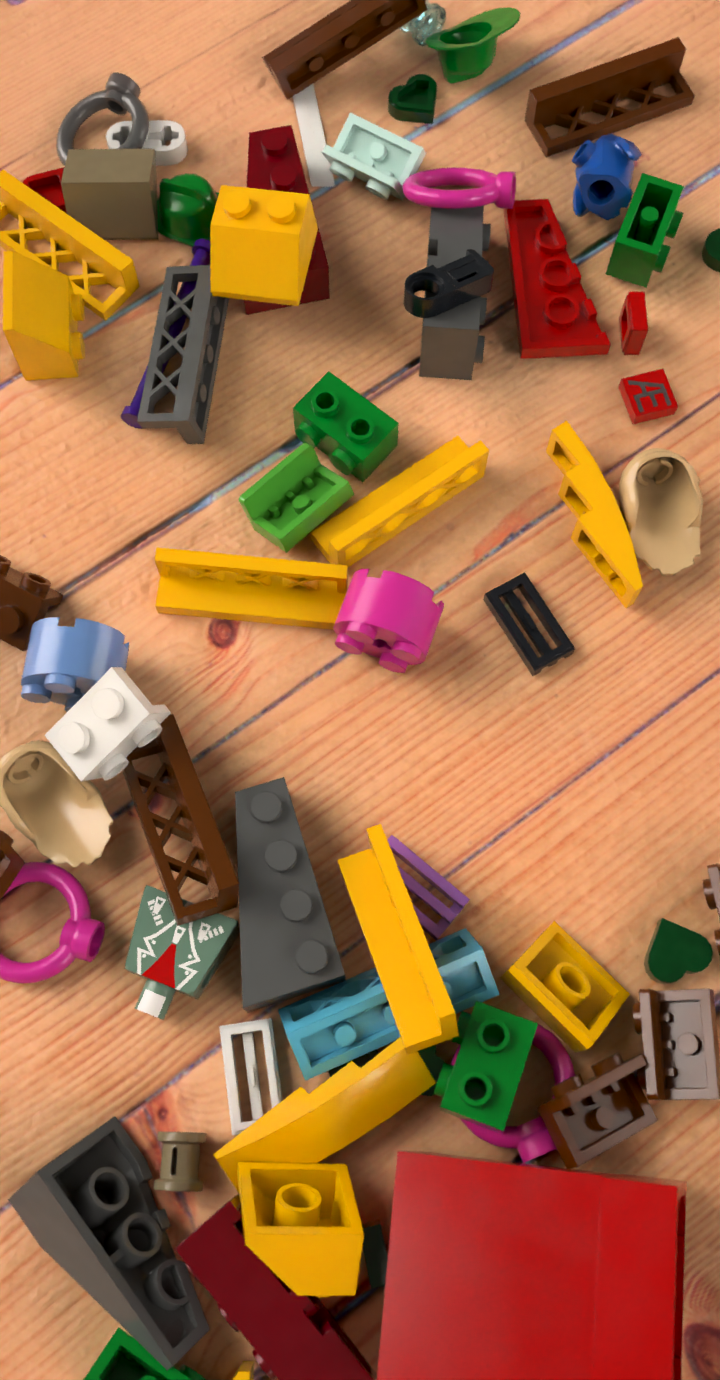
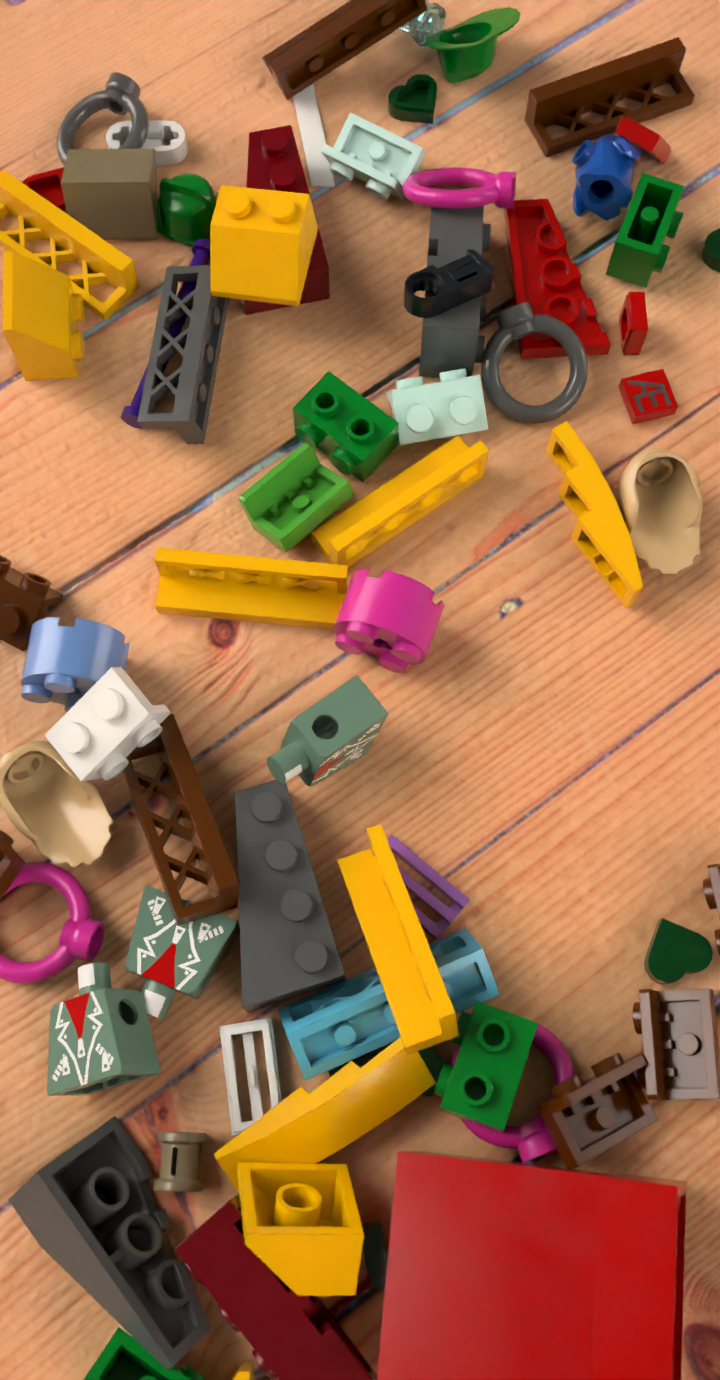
(99, 1037): none -> sand green torso
(329, 735): none -> sand green torso
(438, 408): none -> light aqua bracket
(512, 631): black tile -> none
(514, 325): none -> dark grey piece
(566, 988): yellow slope -> none
(644, 138): none -> red tile

